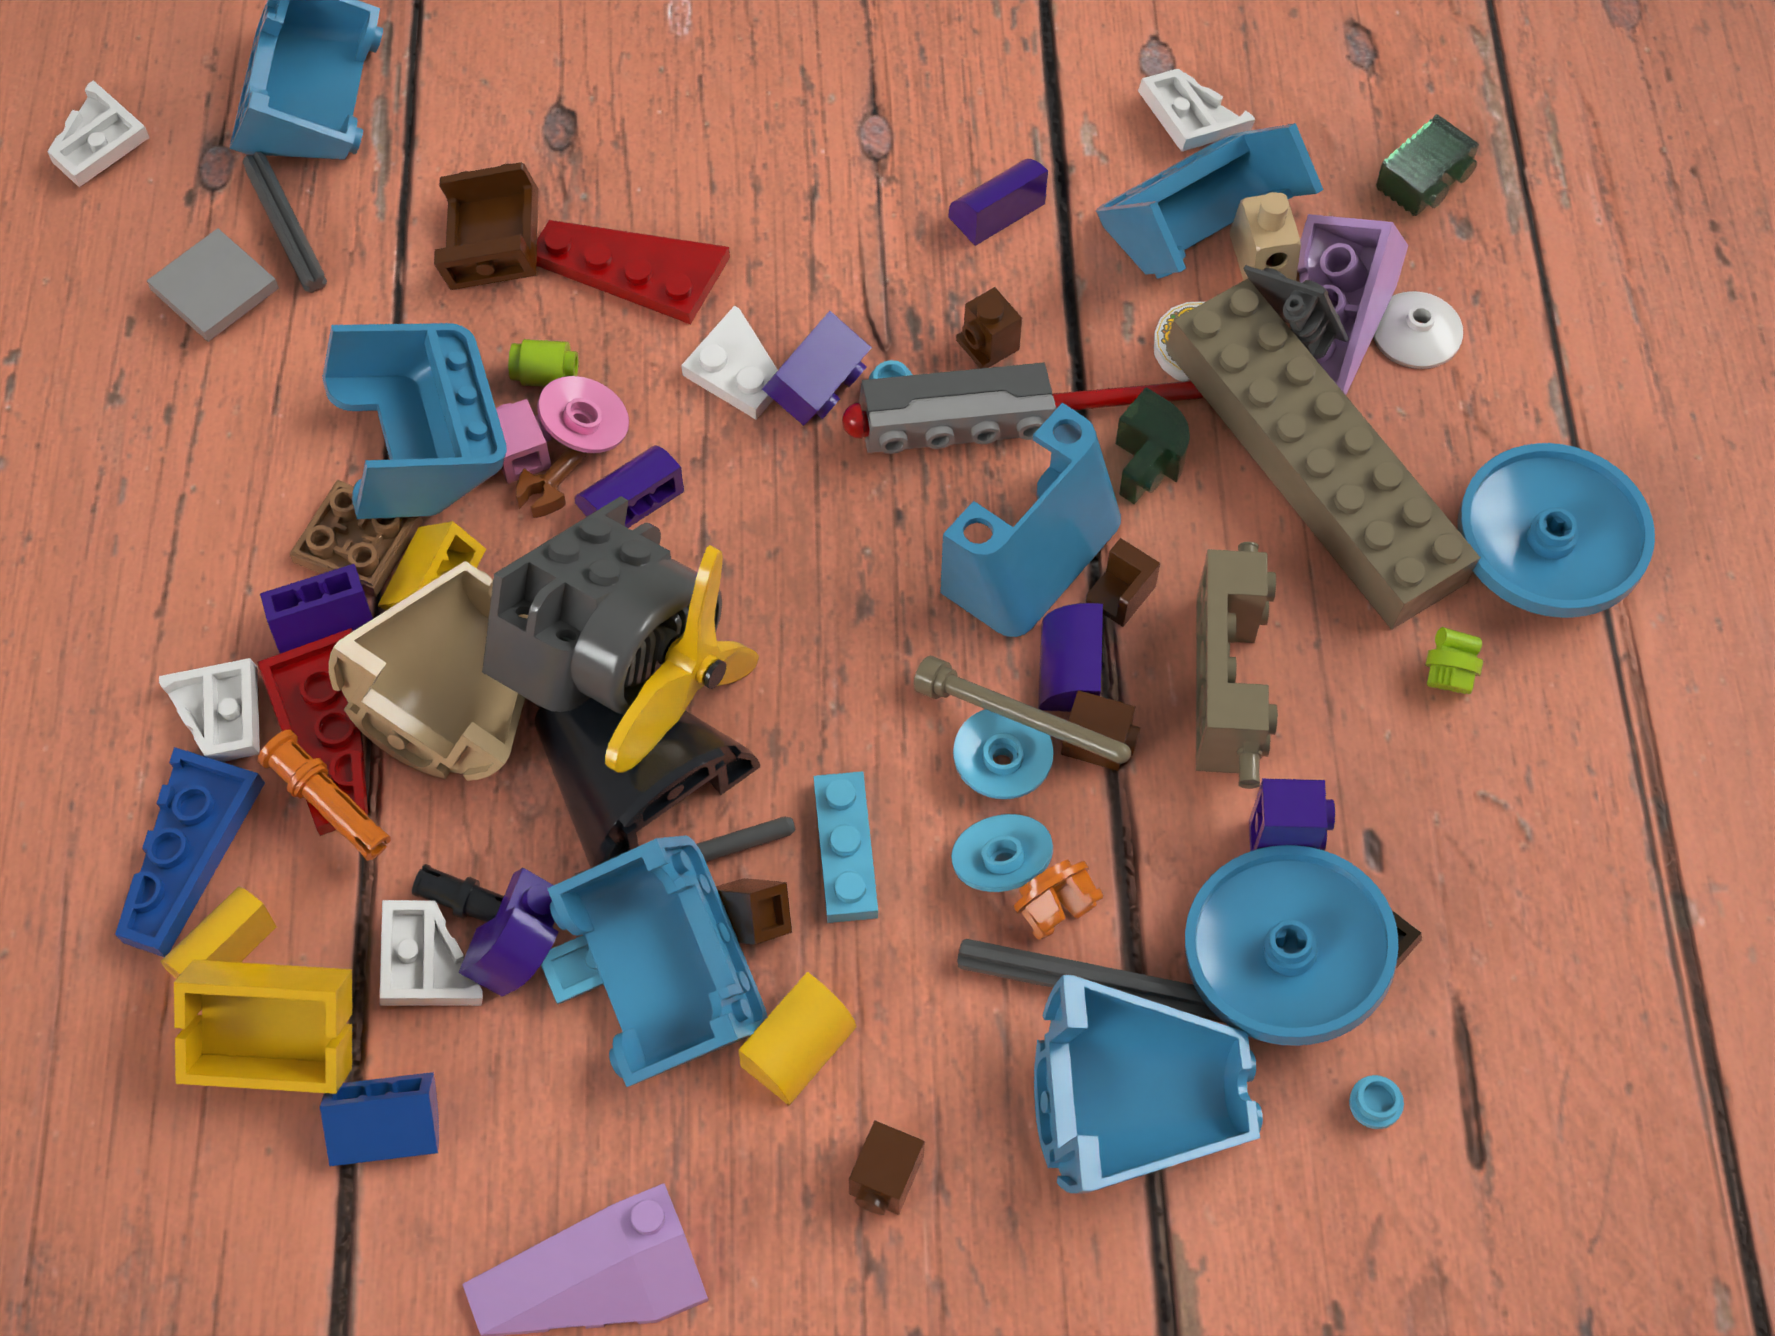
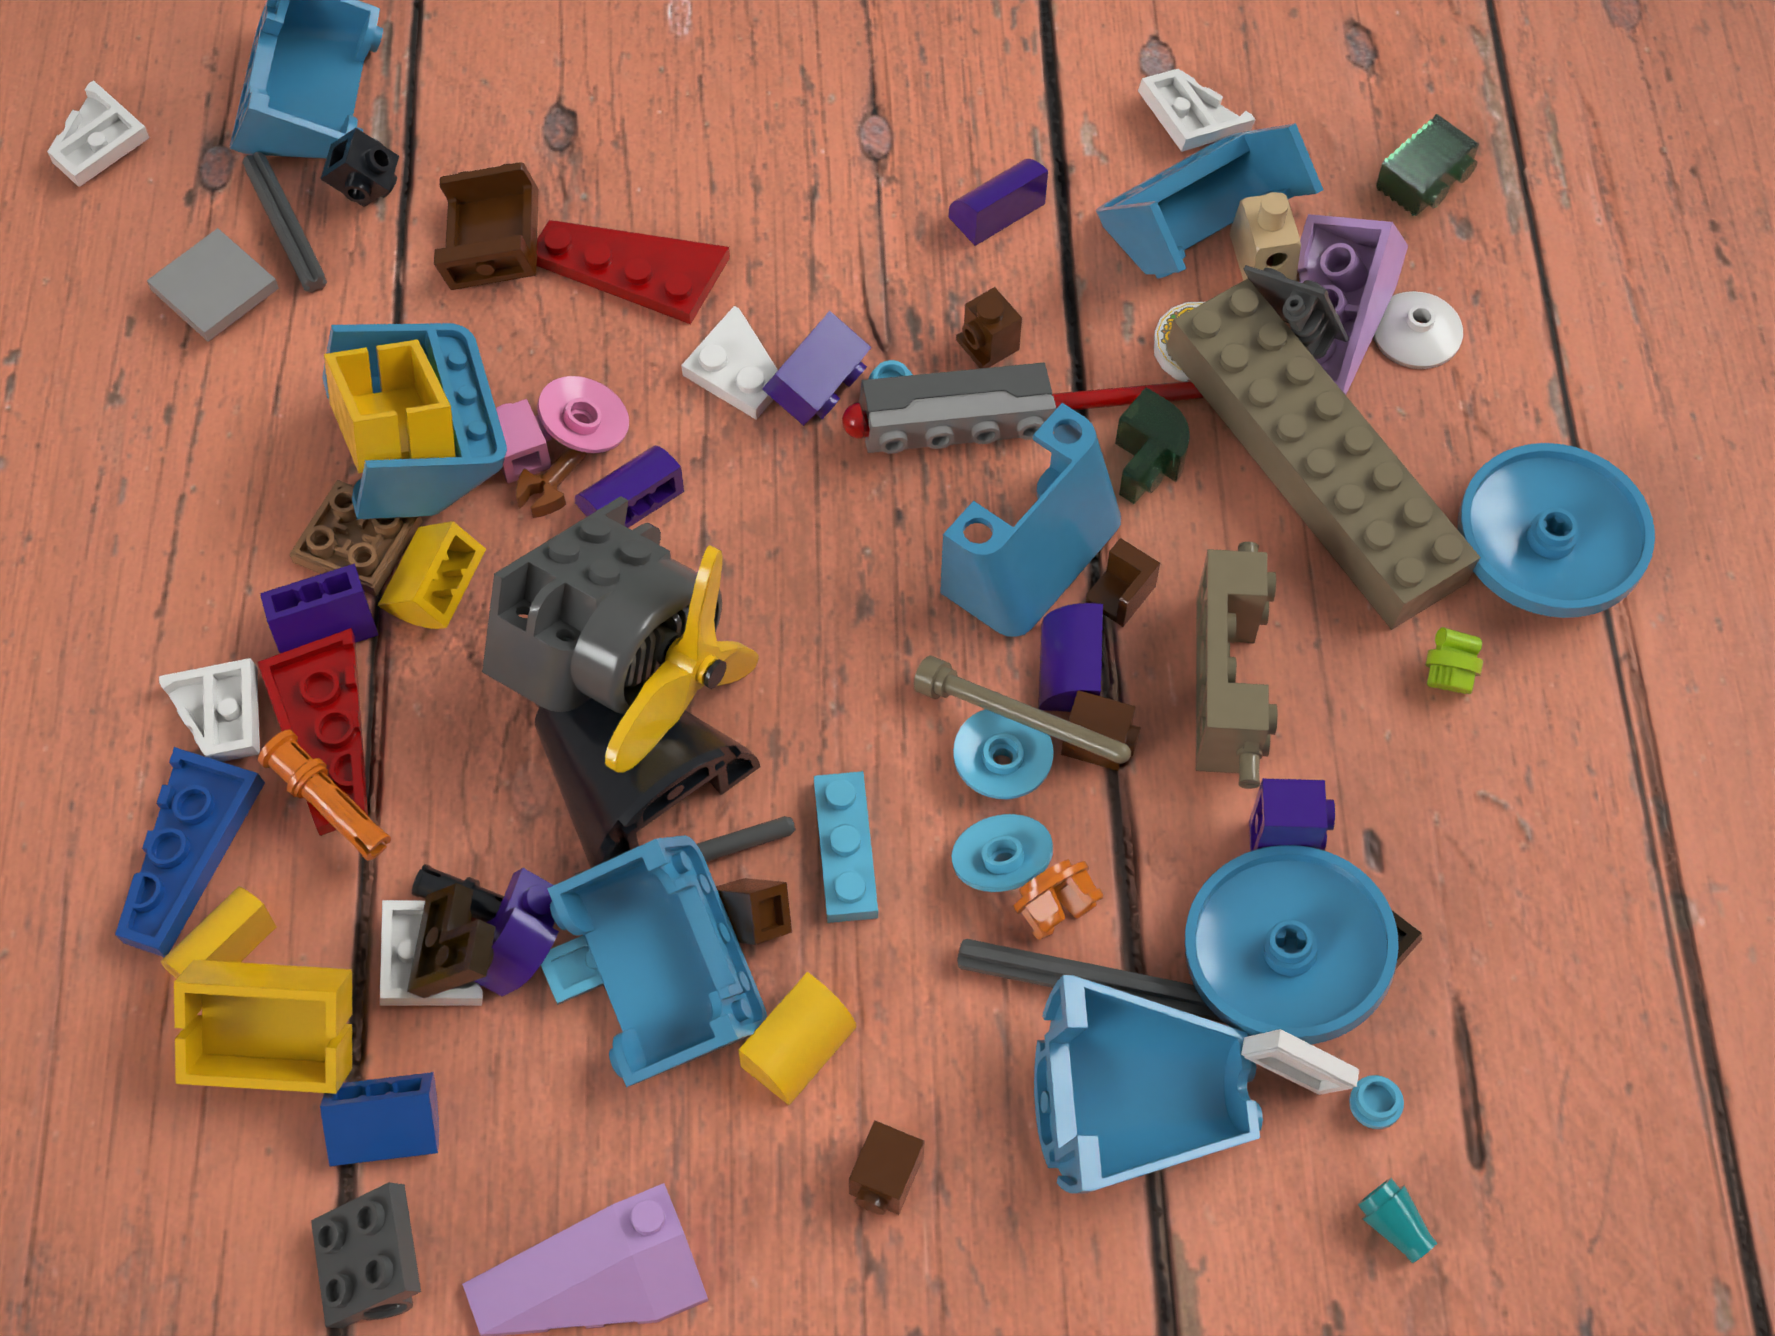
(360, 167): none -> black brick
(366, 1258): none -> dark grey plate
(401, 421): none -> yellow piece
(421, 684): tan cone -> none
(449, 945): none -> dark brown plate
(541, 362): lime brick -> none
(1300, 1062): none -> white tile
(1397, 1219): none -> teal cone

